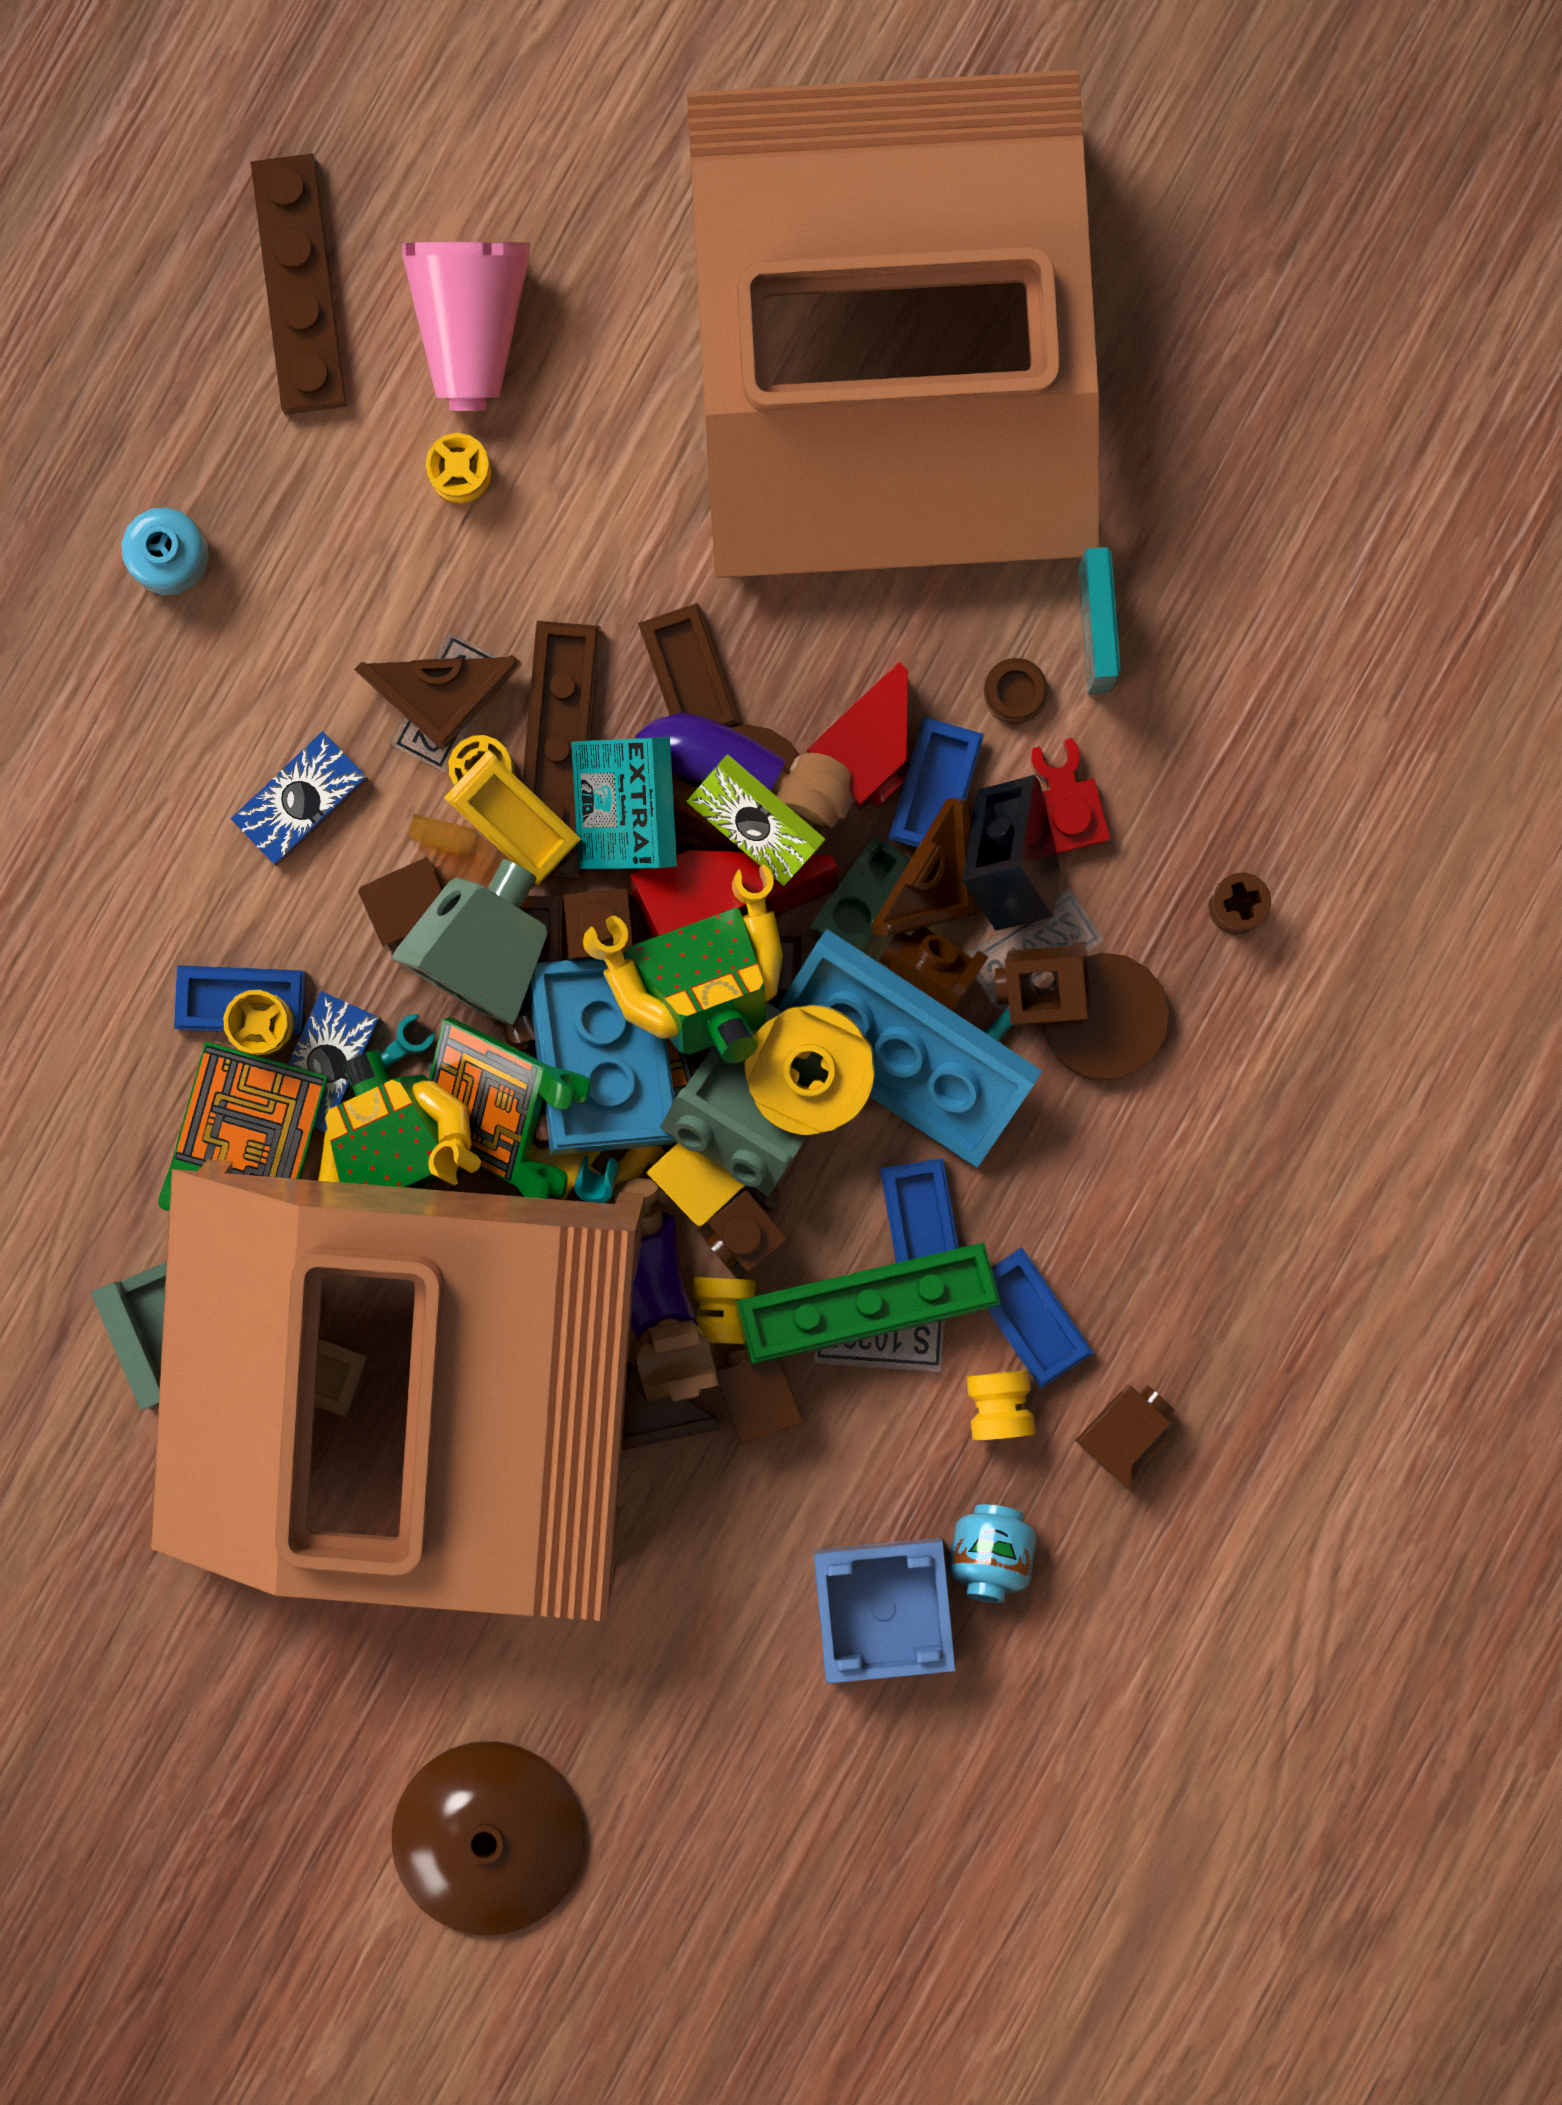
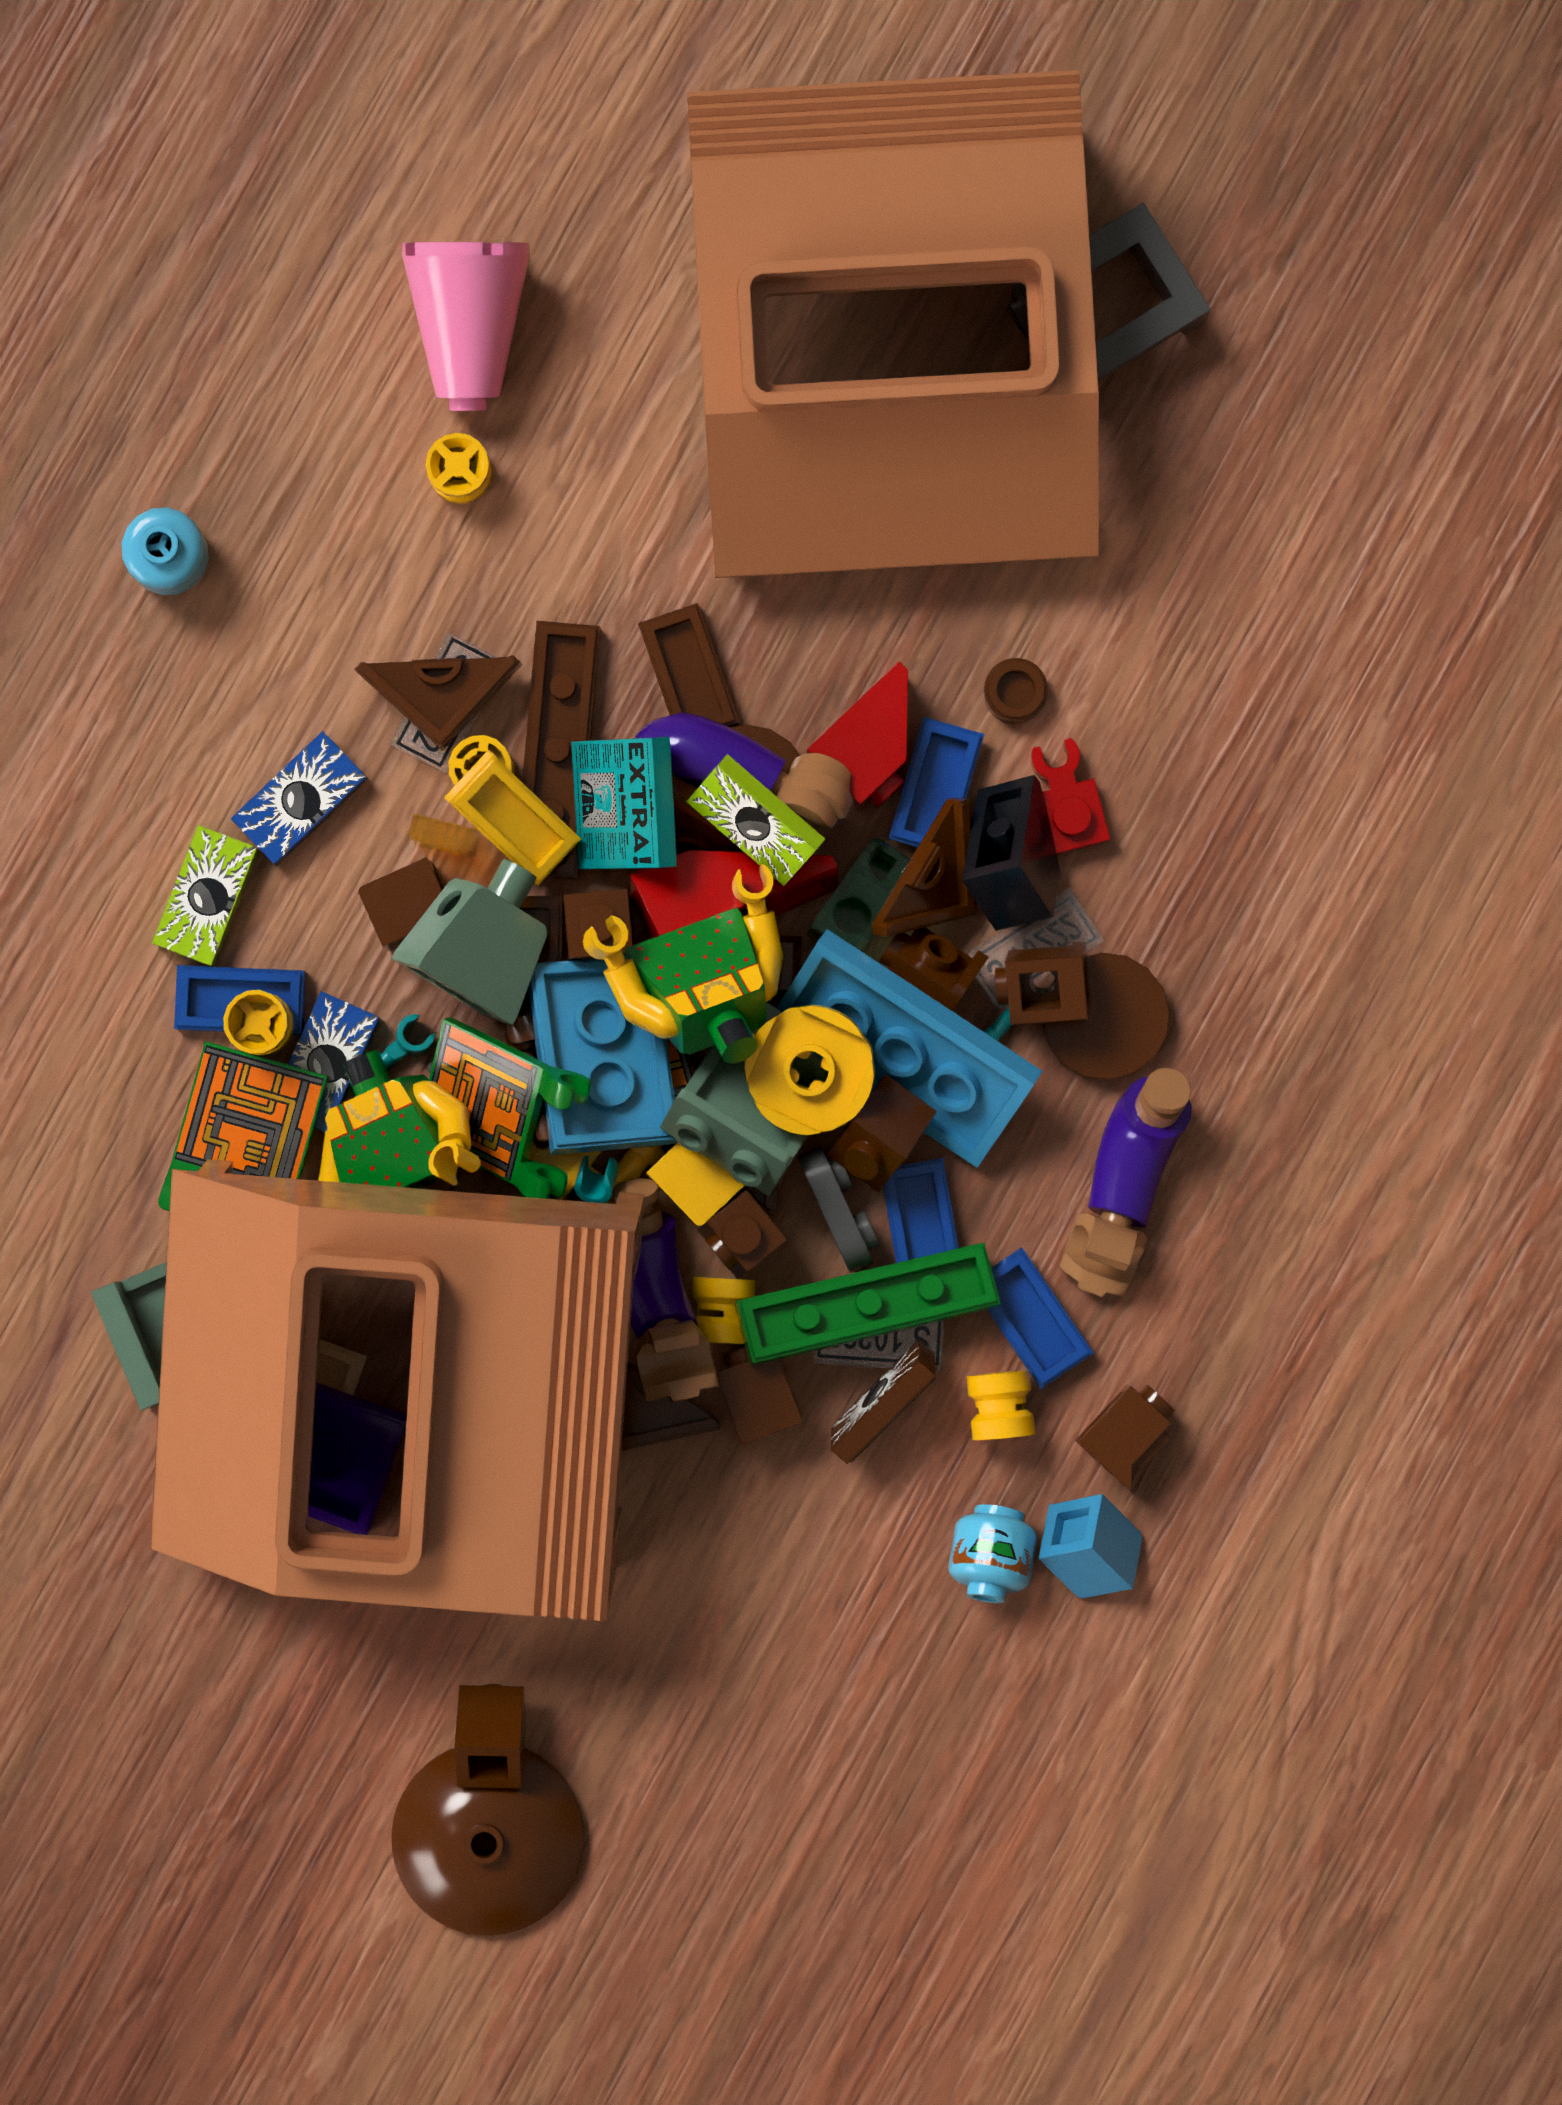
(205, 896): none -> tile
(298, 284): reddish brown plate -> none
(351, 1458): none -> dark purple plate
(490, 1736): none -> reddish brown brick
(851, 1233): none -> dark grey plate
(882, 1133): none -> reddish brown brick
(883, 1402): none -> reddish brown tile
(884, 1610): medium blue container -> none
(1090, 1546): none -> dark azure panel
(1099, 620): teal tile -> none
(1127, 1172): none -> piece
(1182, 303): none -> dark grey panel
(1247, 885): reddish brown bush -> none

